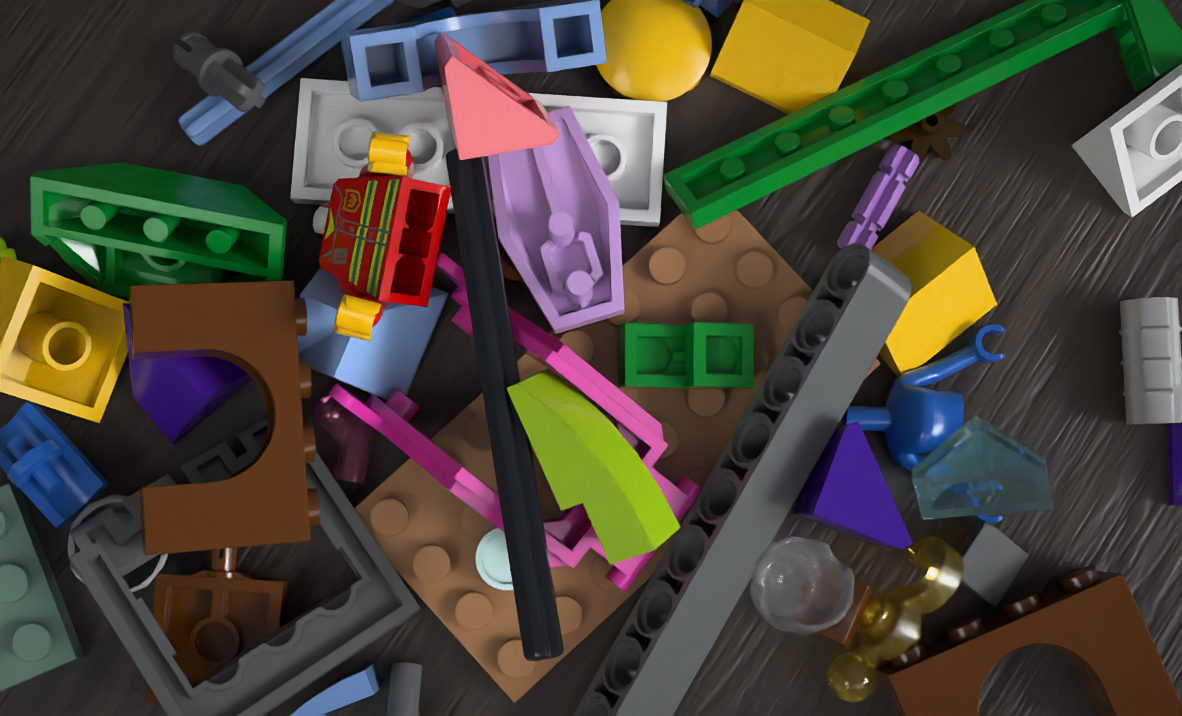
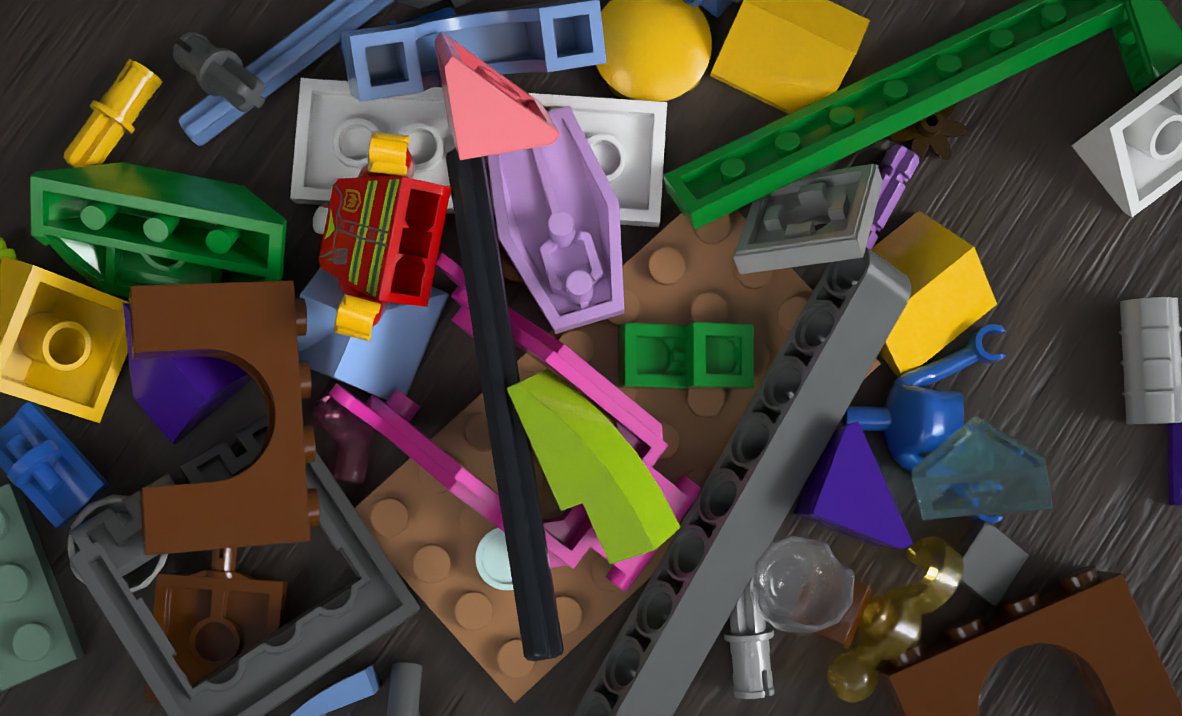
(112, 115): none -> yellow axle
(750, 650): none -> light grey axle
(782, 227): none -> light grey piece

